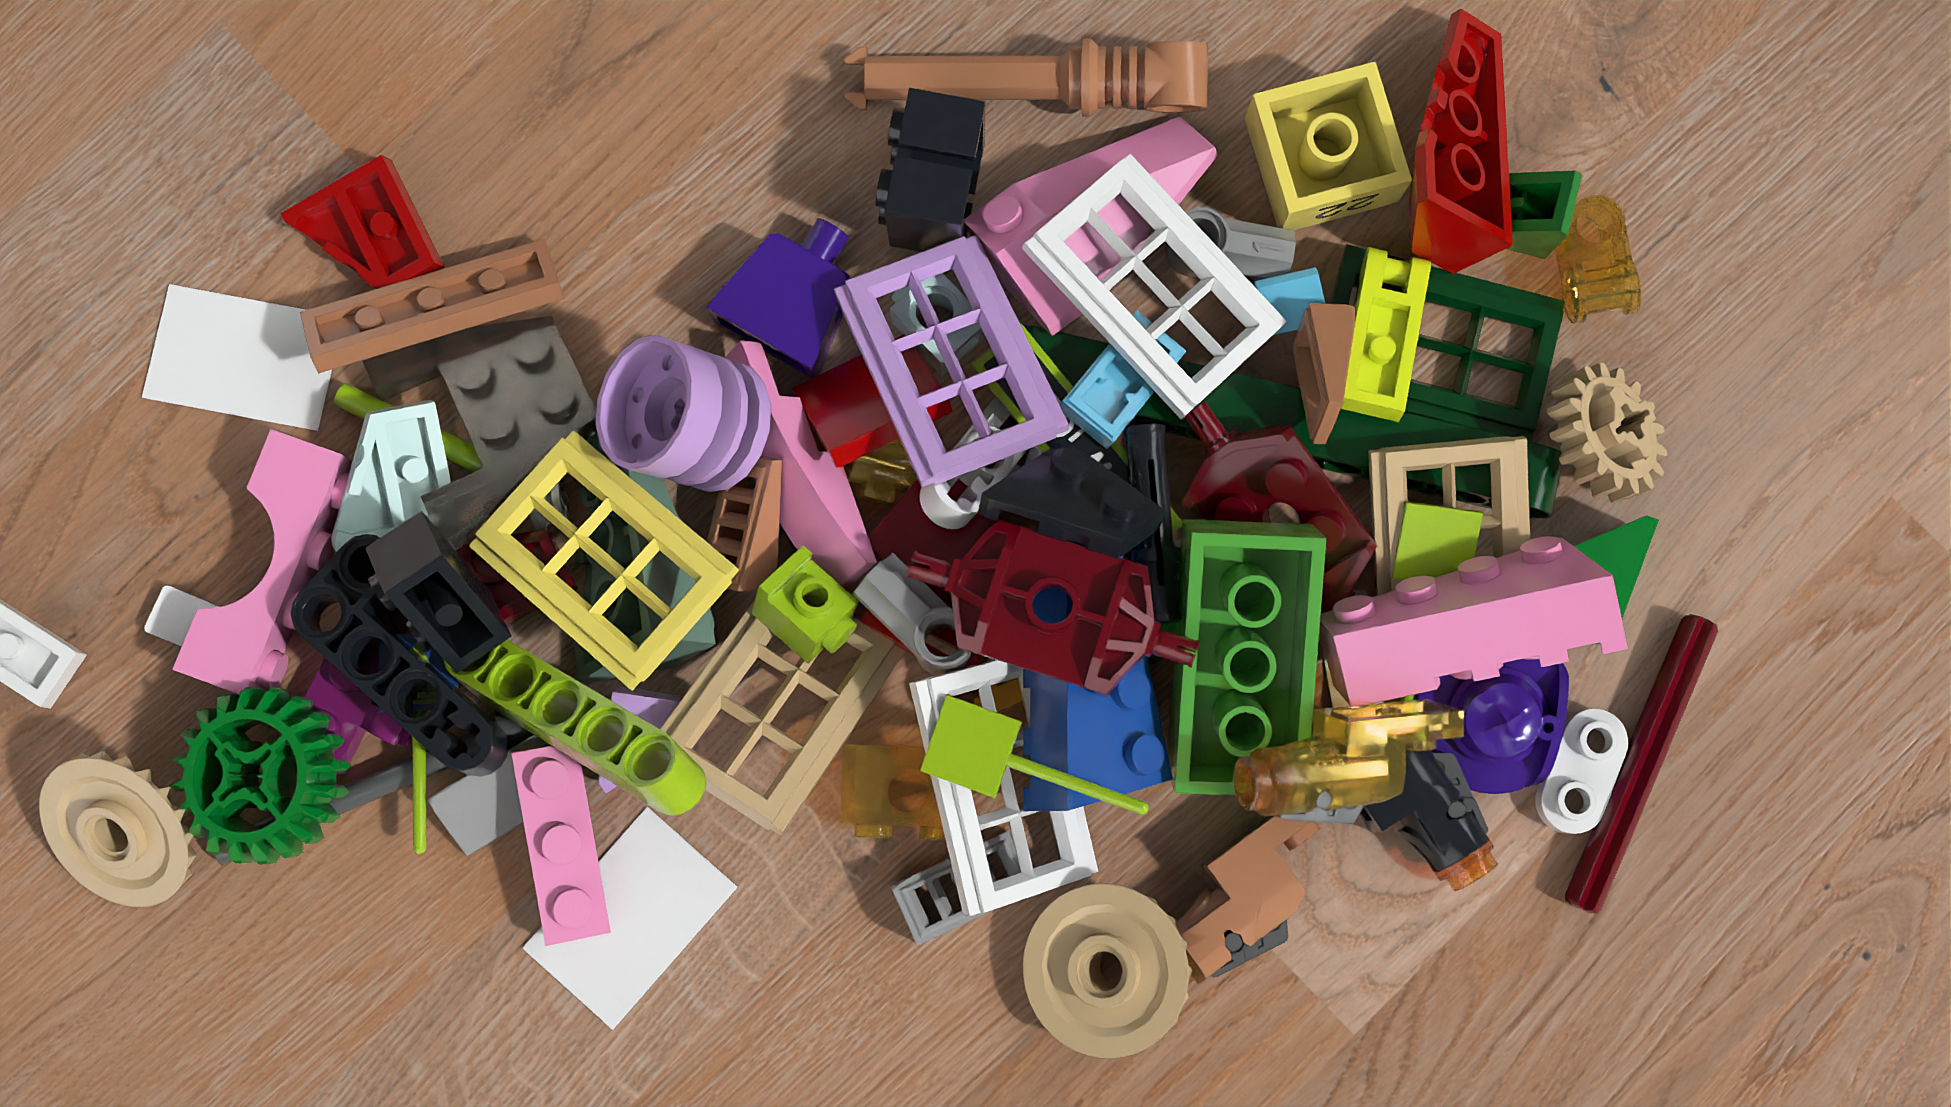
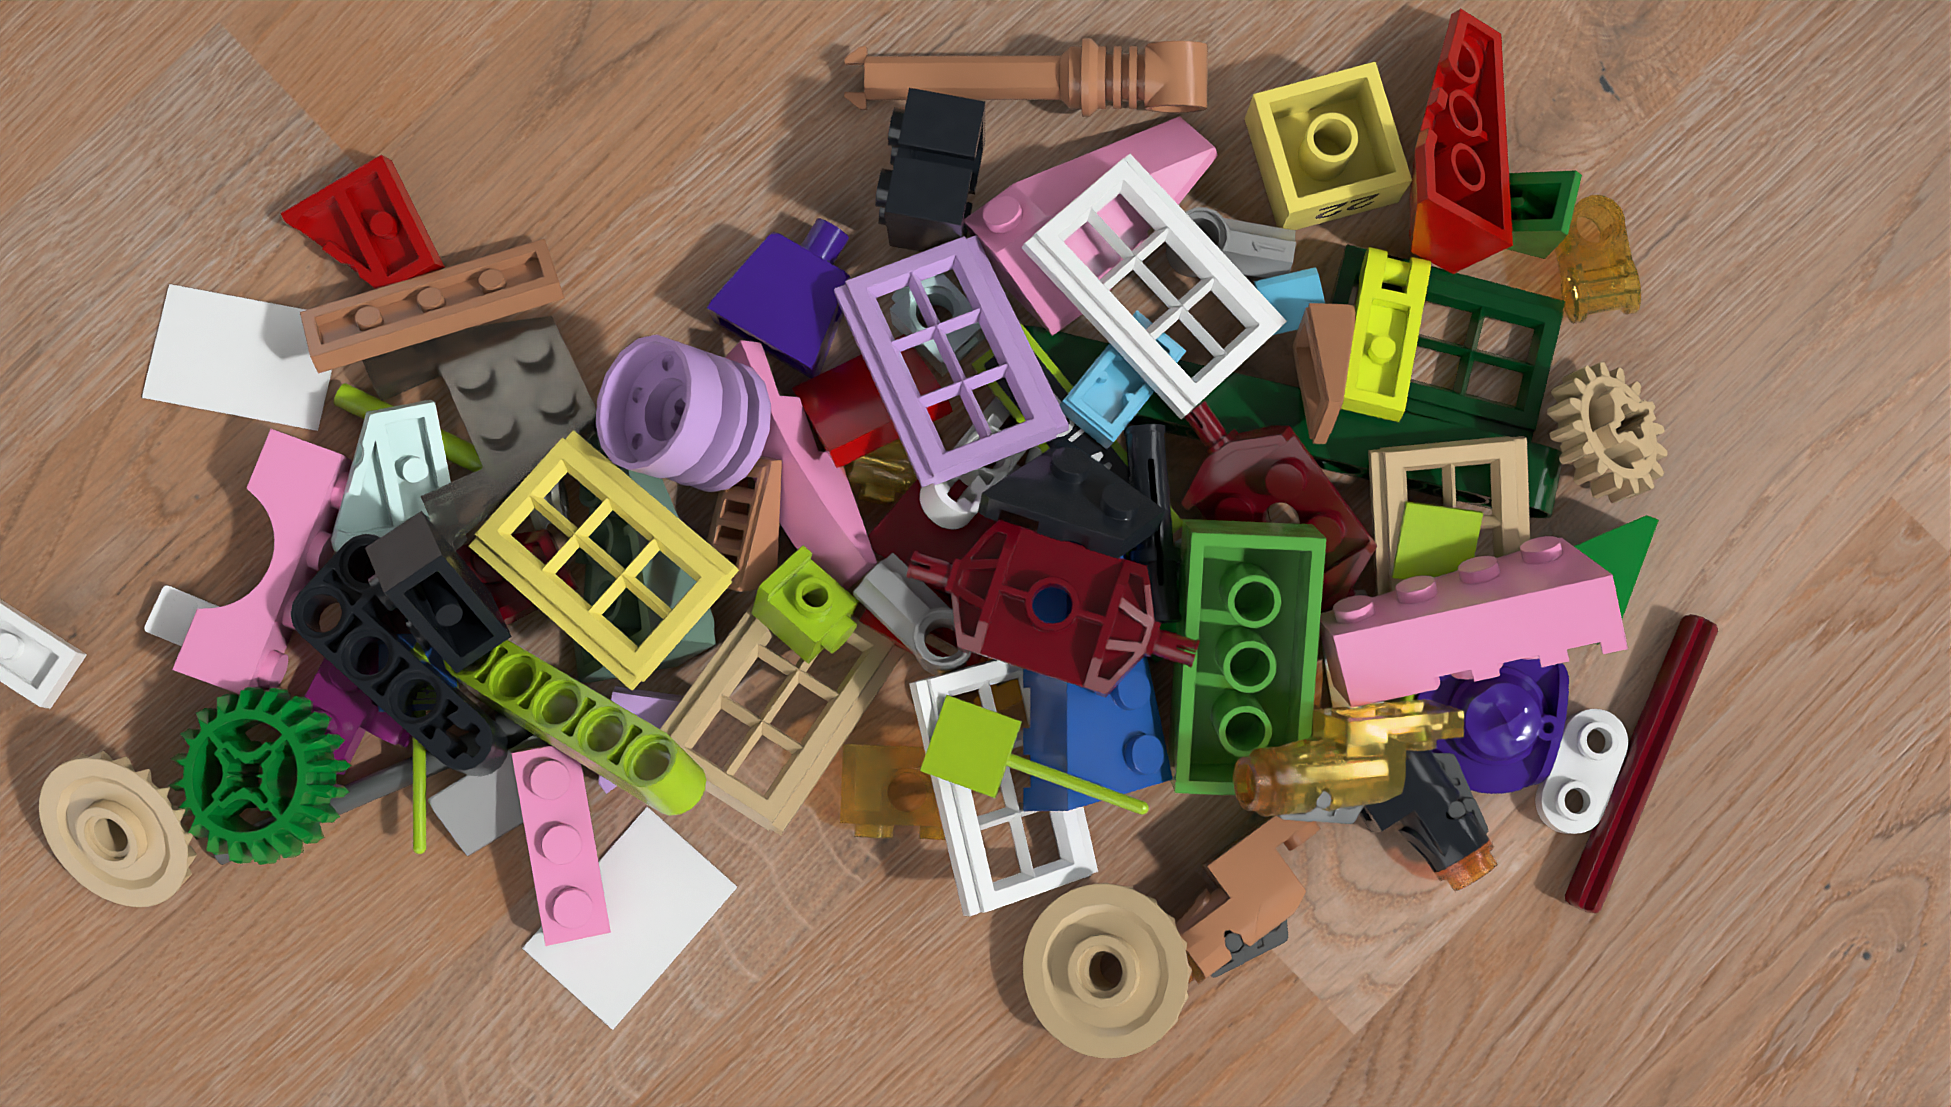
(910, 904): light grey slope -> none

